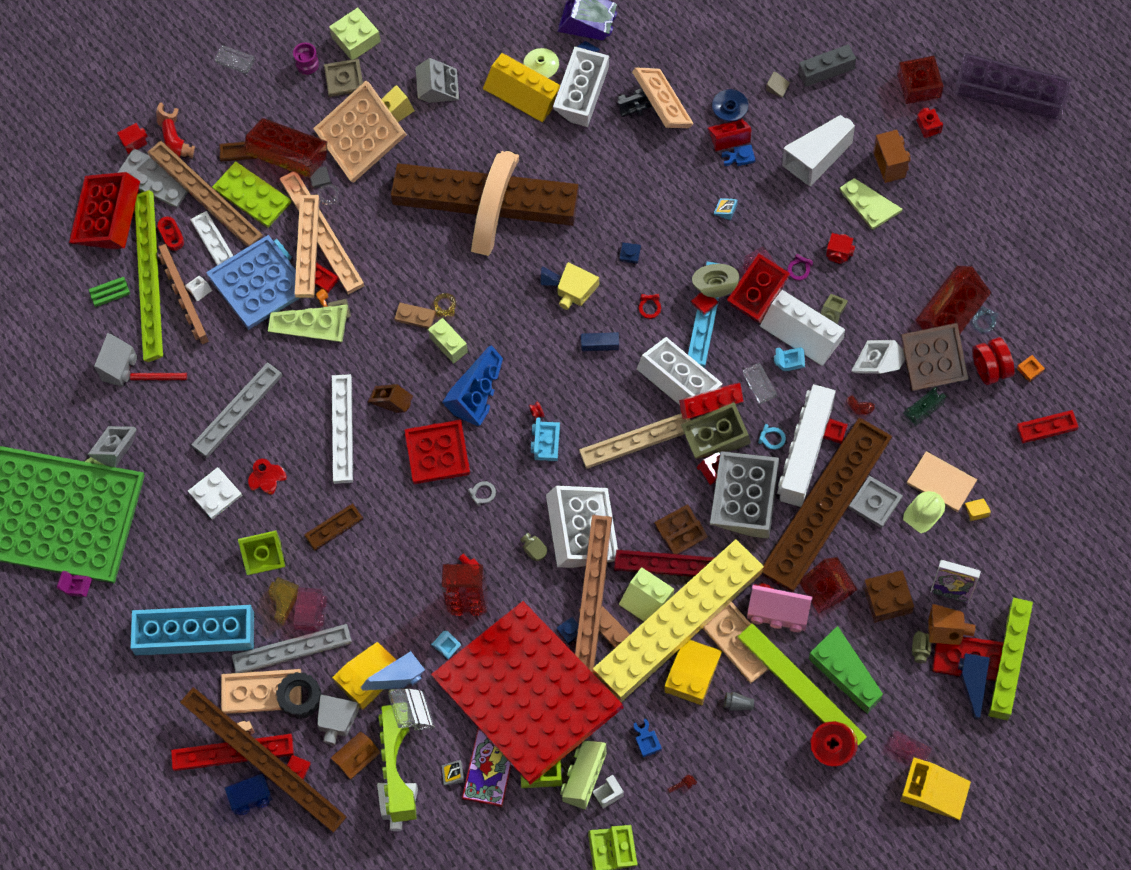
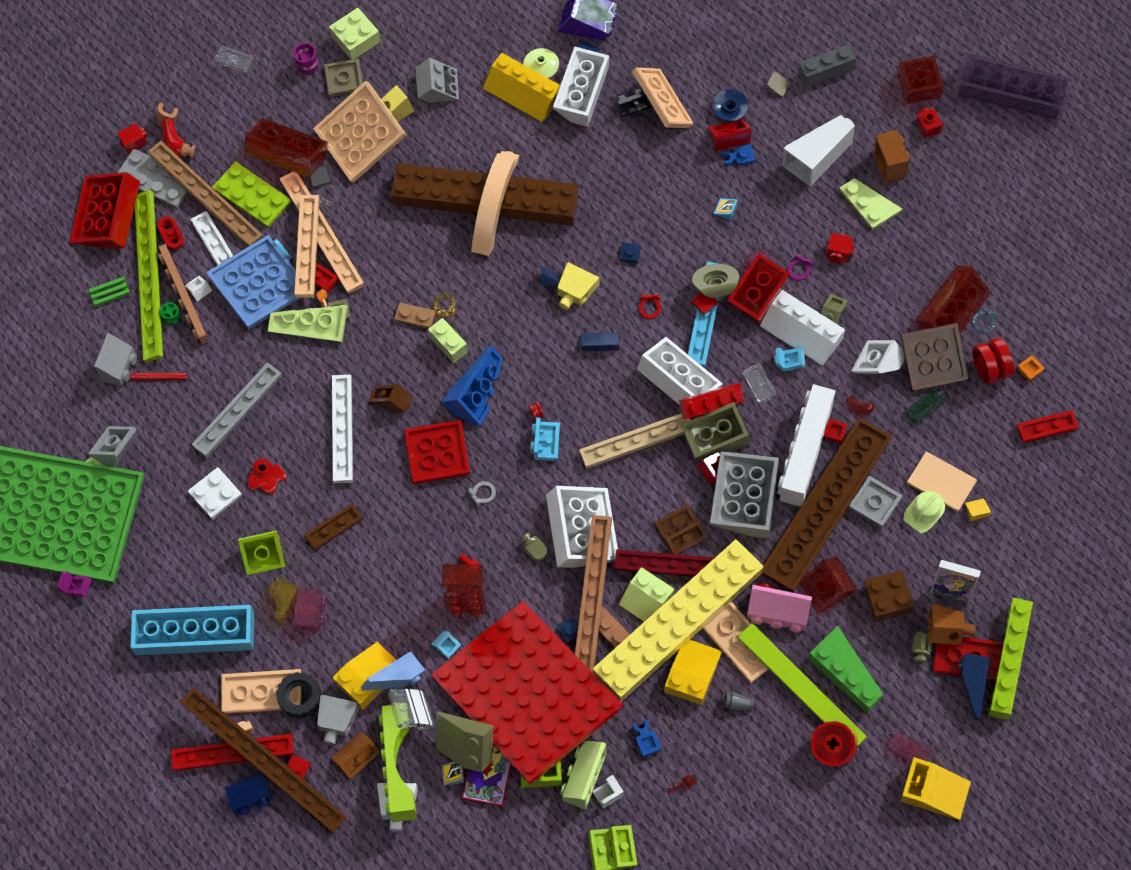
(168, 309): none -> green wheel
(233, 152): reddish brown tile -> none
(291, 649): light grey tile -> none
(464, 741): none -> olive slope
(768, 430): medium azure piece -> none

